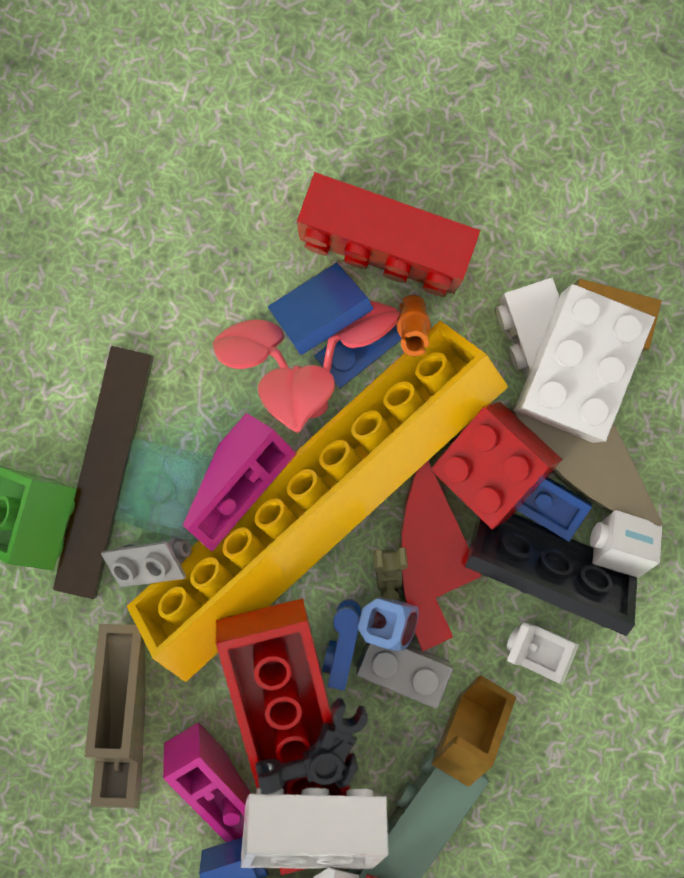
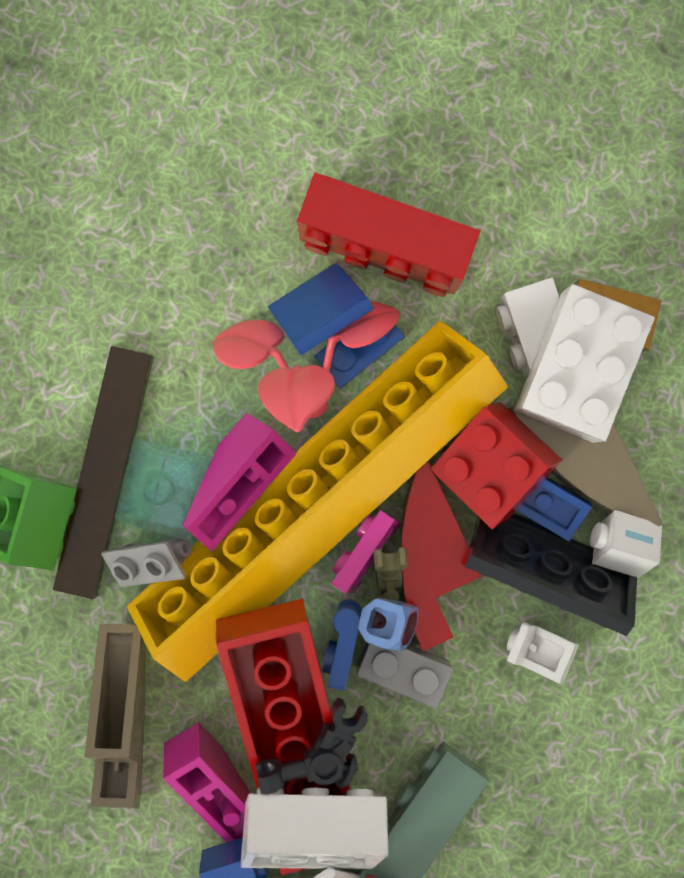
(353, 566): none -> dark pink plate
(413, 325): orange pin -> none
(474, 731): pearl gold panel -> none

